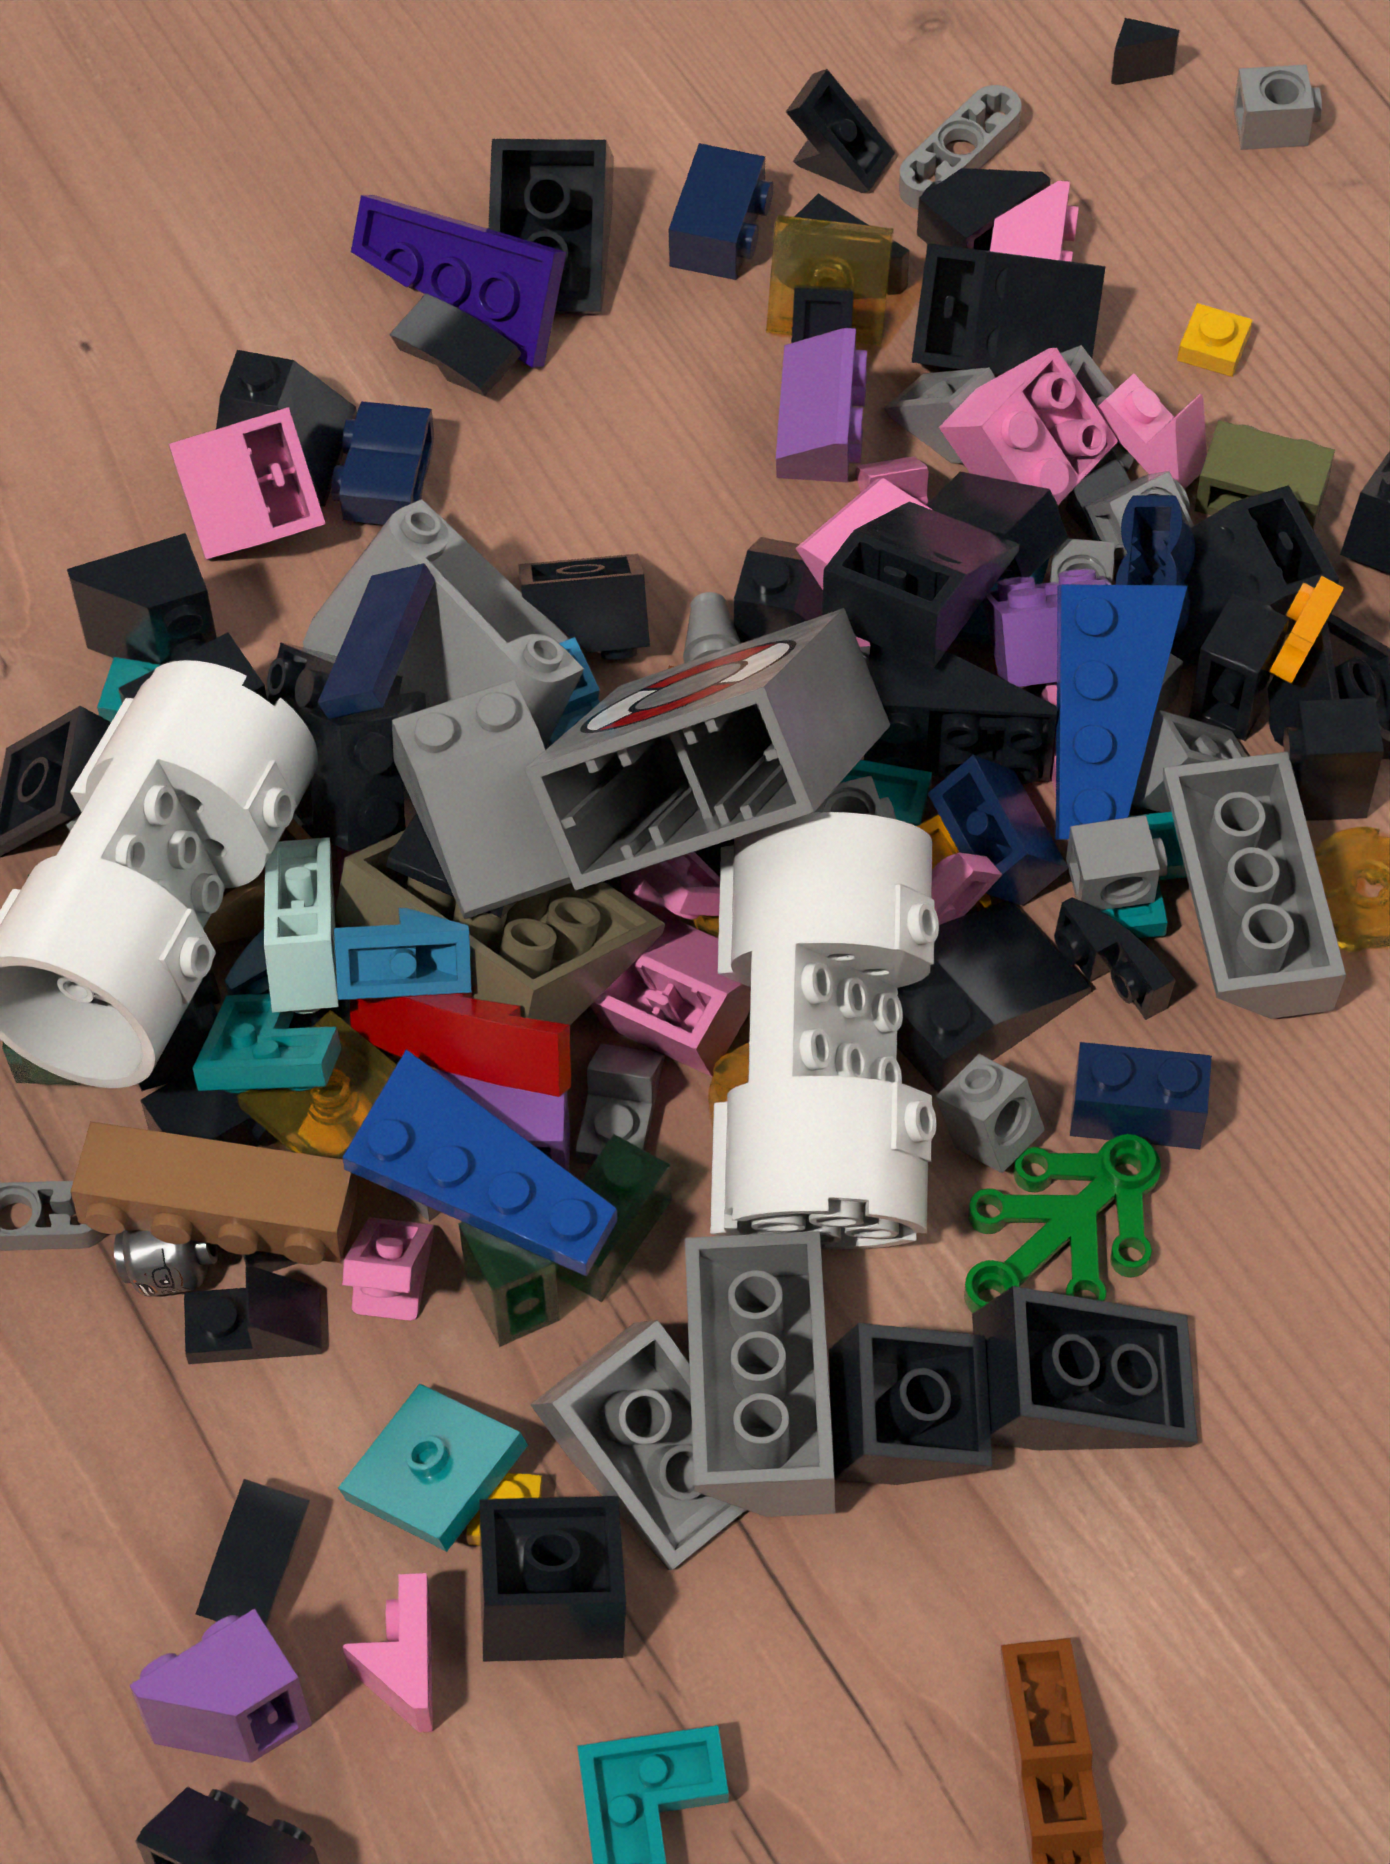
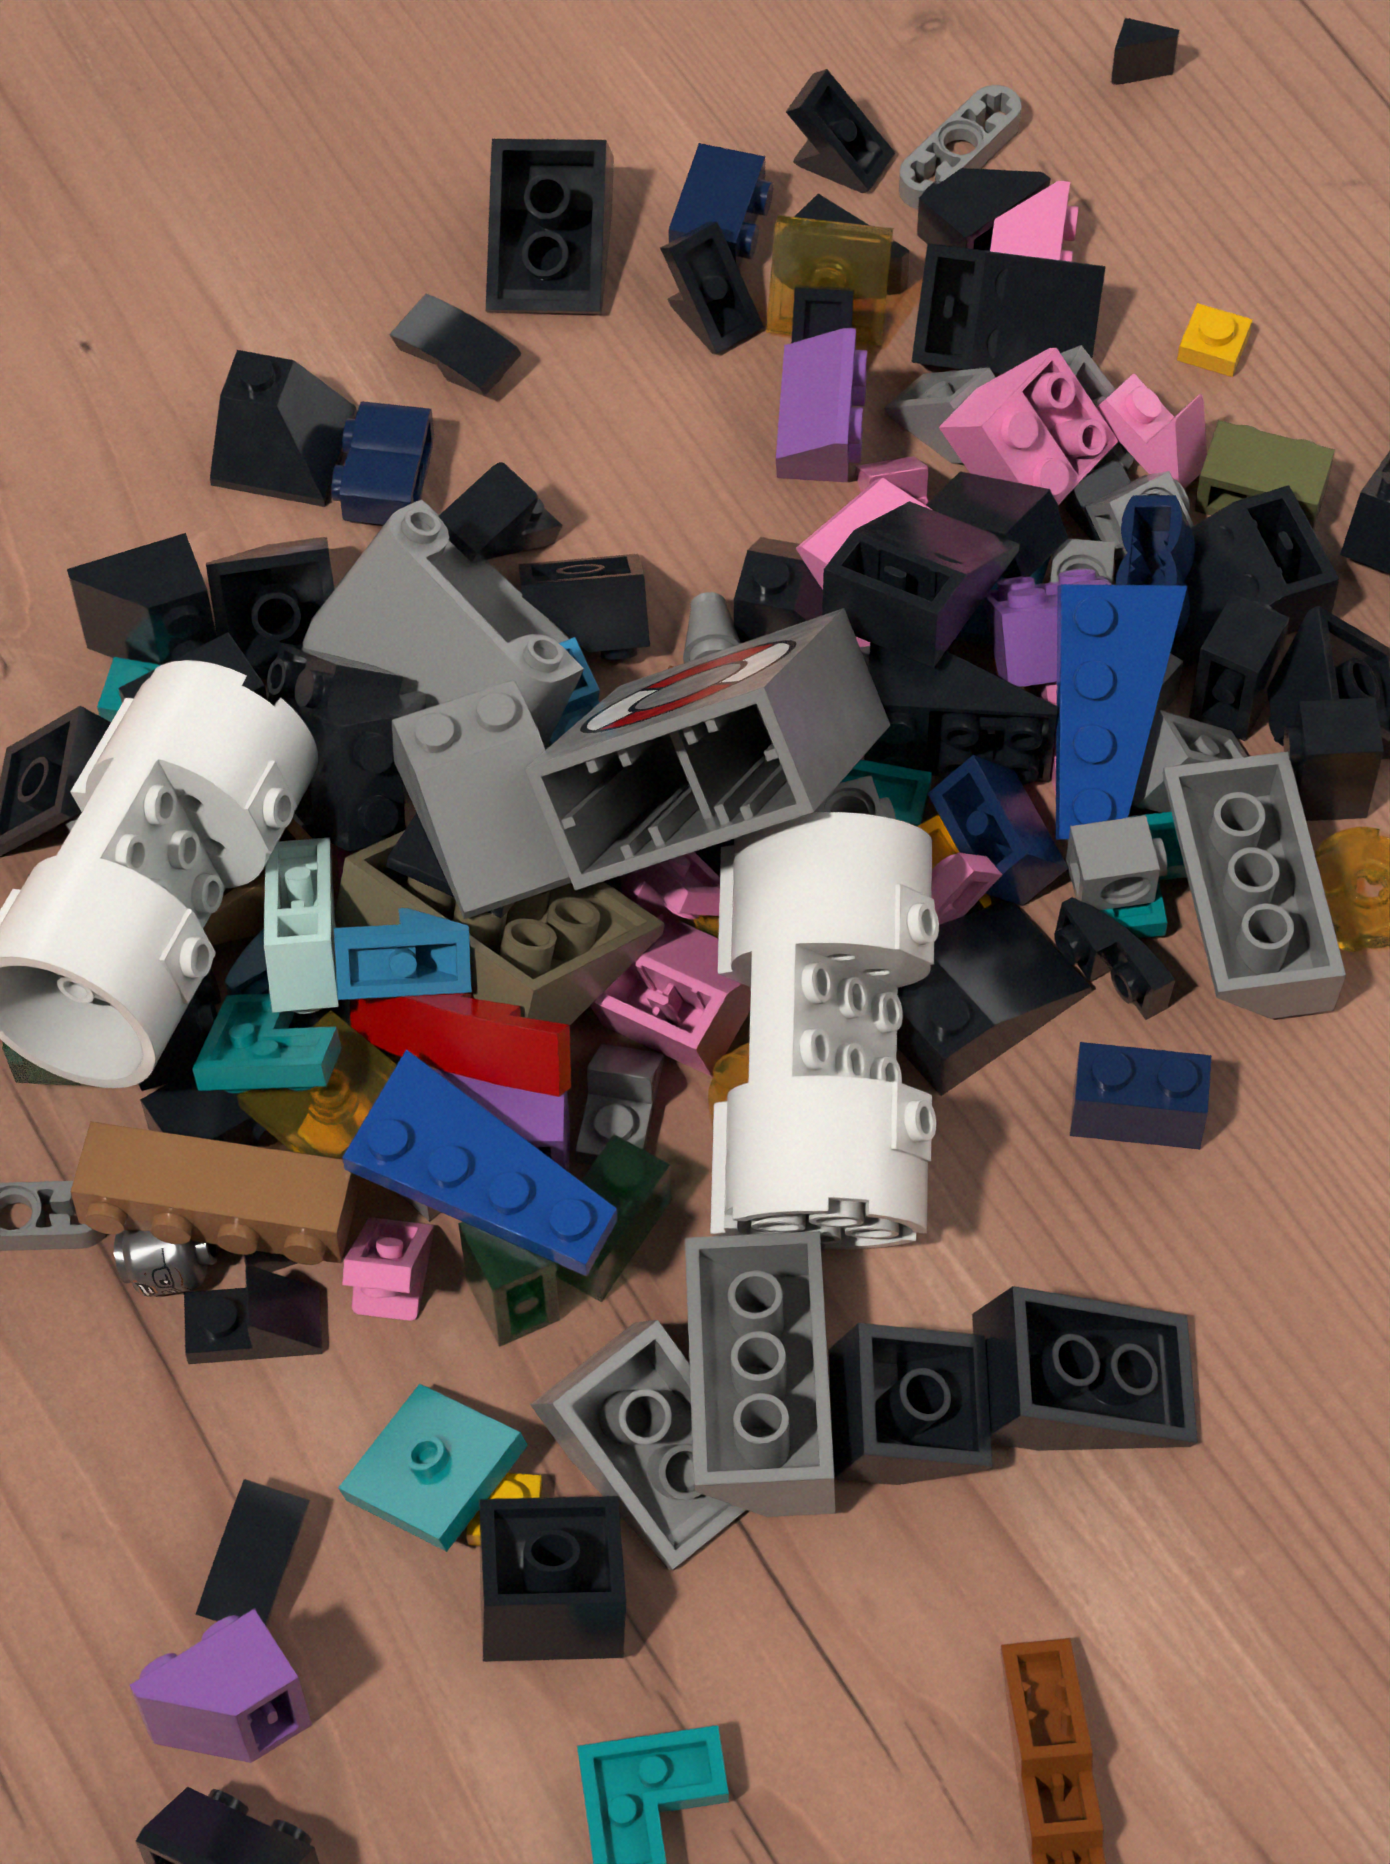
(247, 483): bright pink slope -> none
(270, 596): none -> black slope
(376, 641): dark blue tile -> none
(401, 1667): bright pink slope -> none
(478, 270): dark purple wing -> none
(499, 517): none -> black slope
(711, 288): none -> black slope
(990, 1113): light grey brick -> none
(1068, 1216): green plant -> none
(1275, 106): light grey brick -> none
(1310, 611): light orange plate -> none

